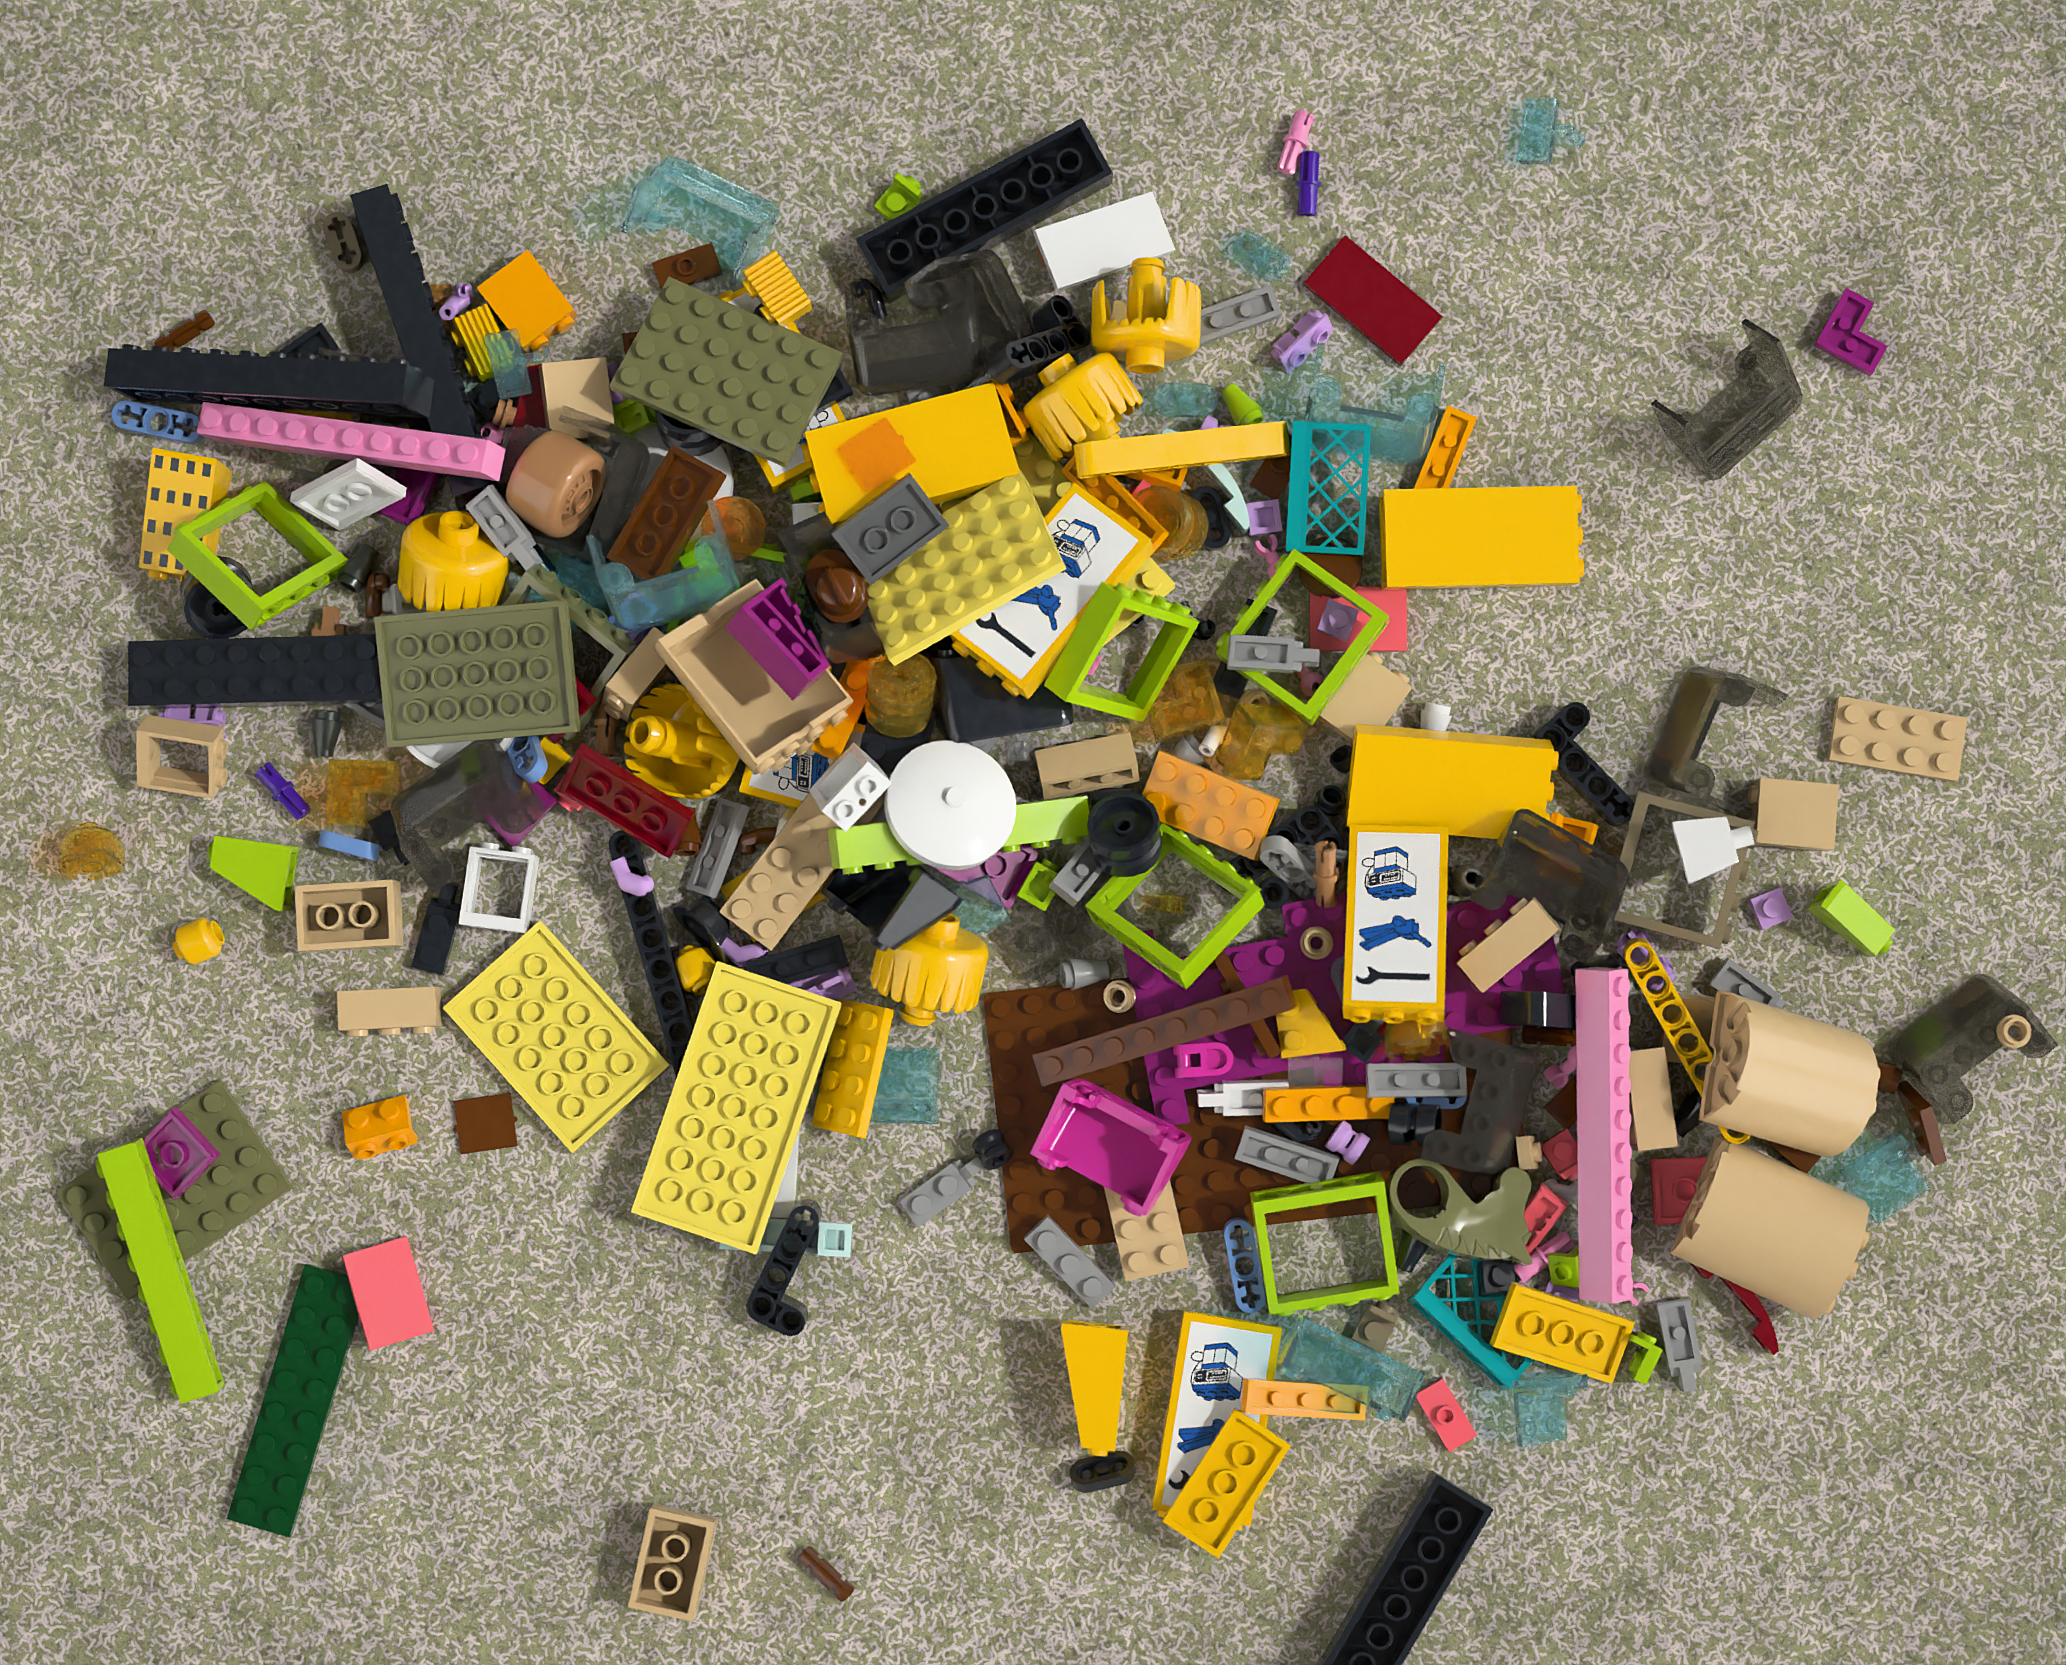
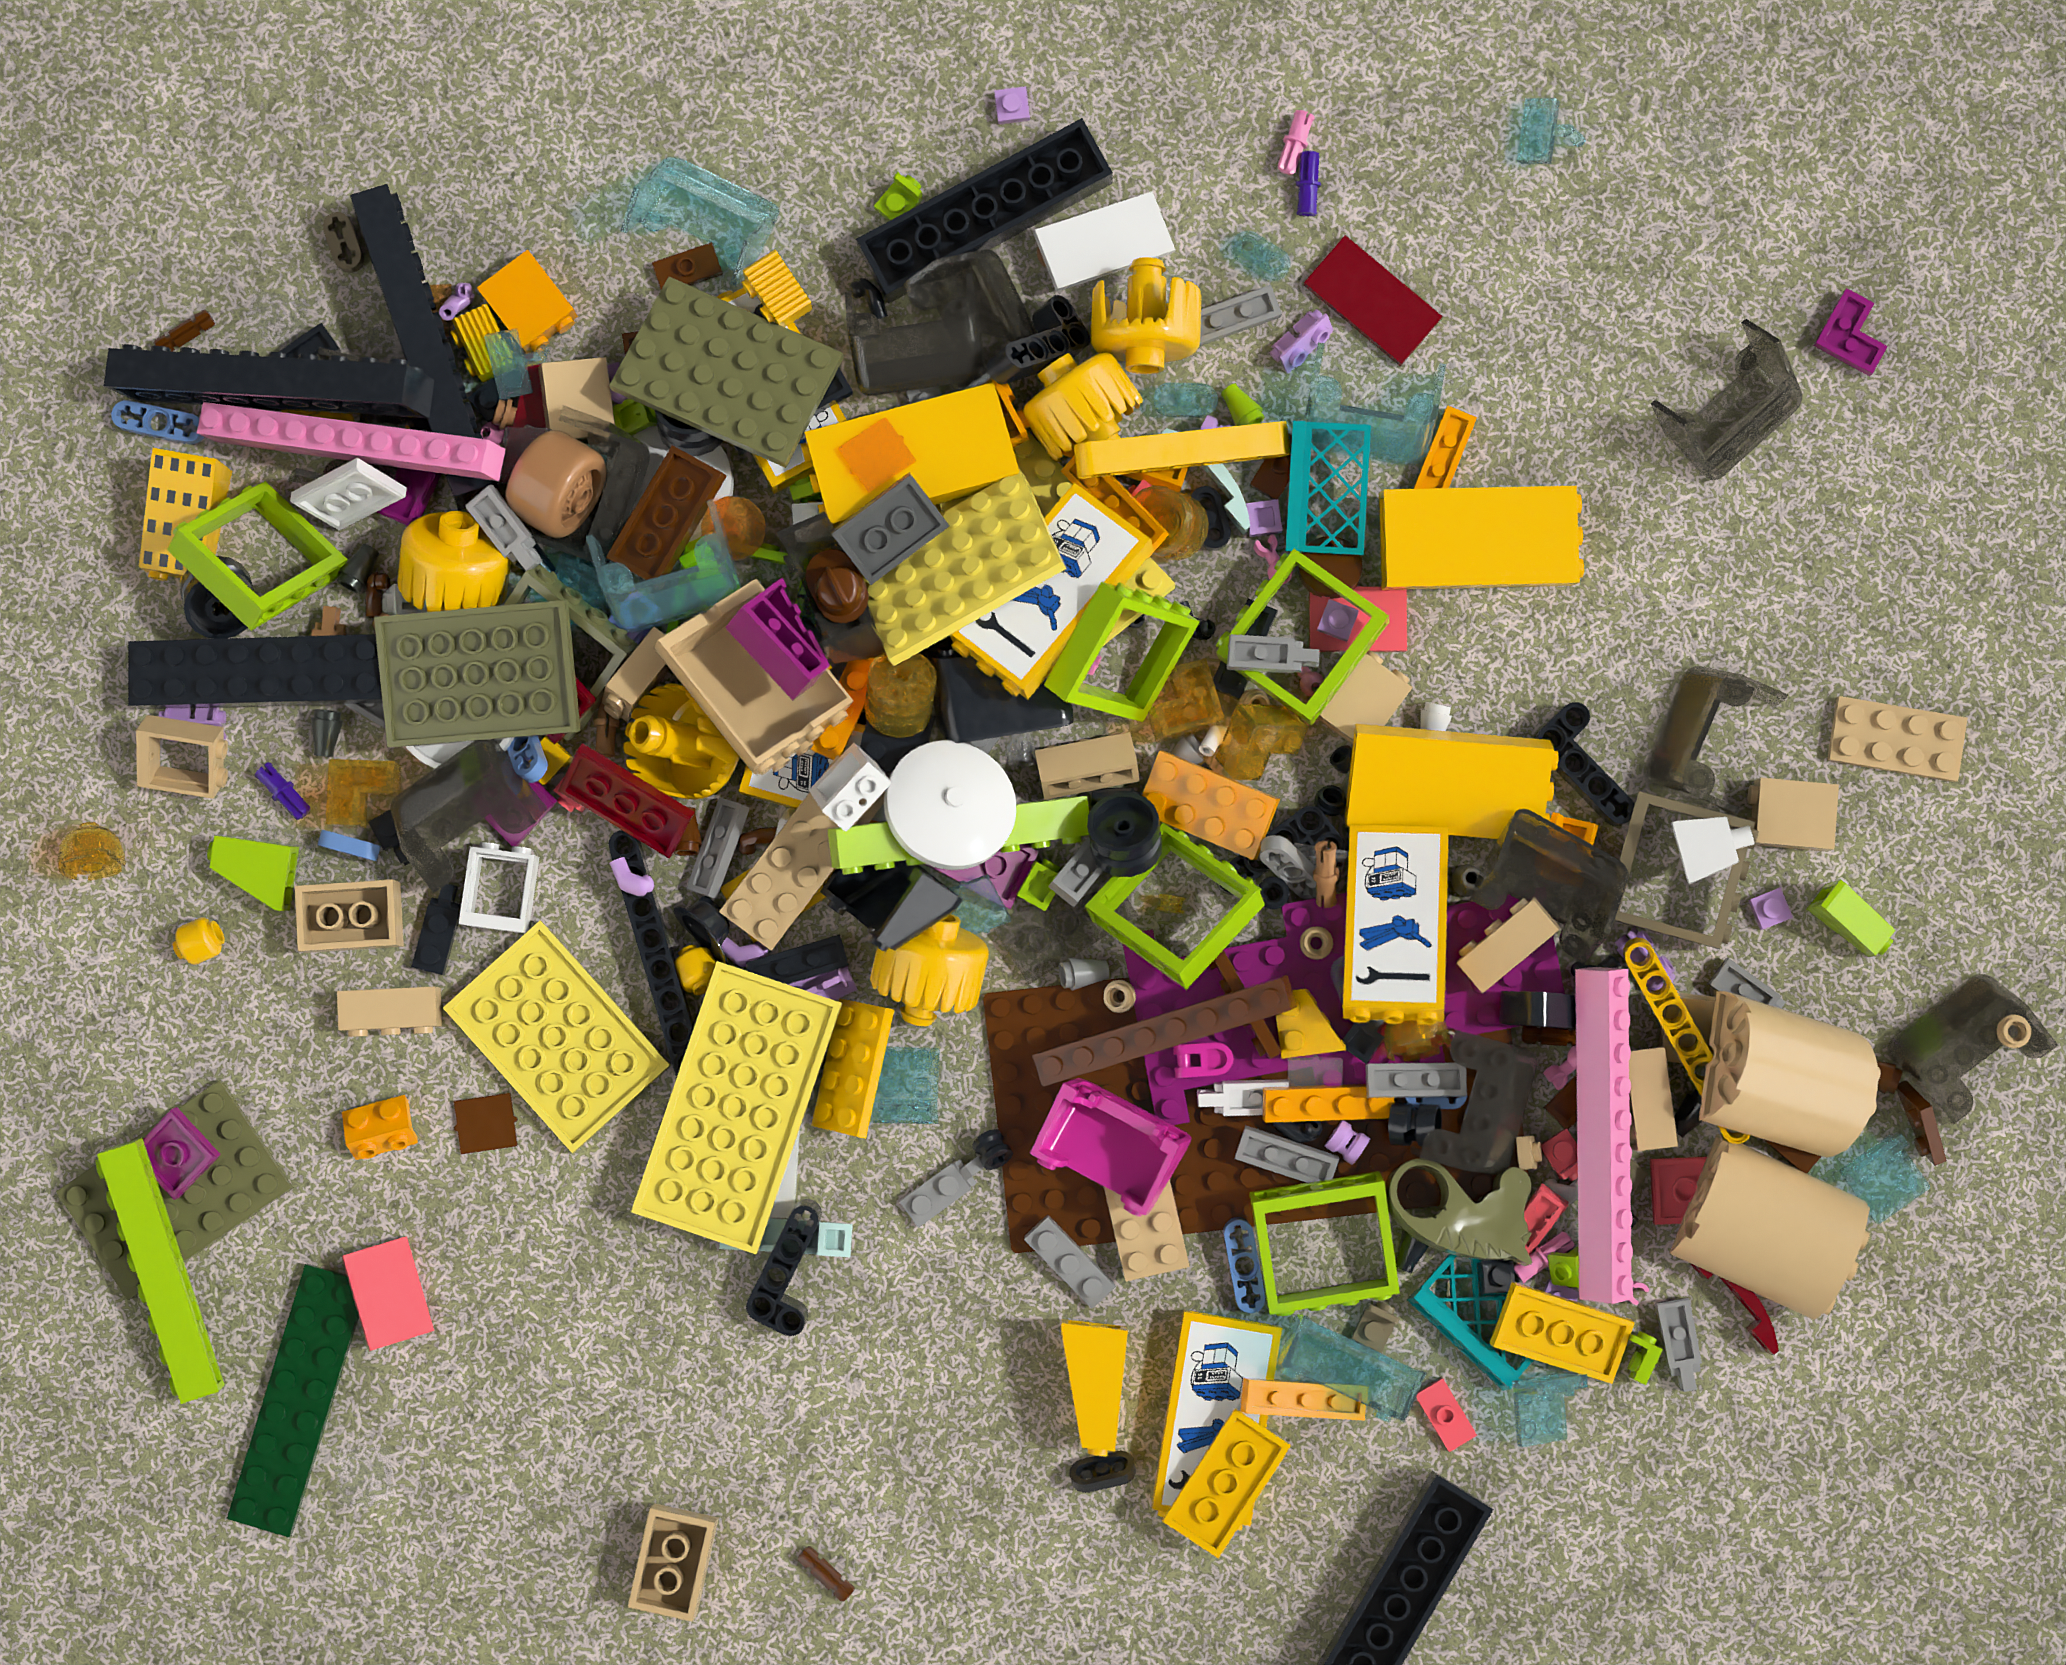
(1012, 105): none -> lavender plate

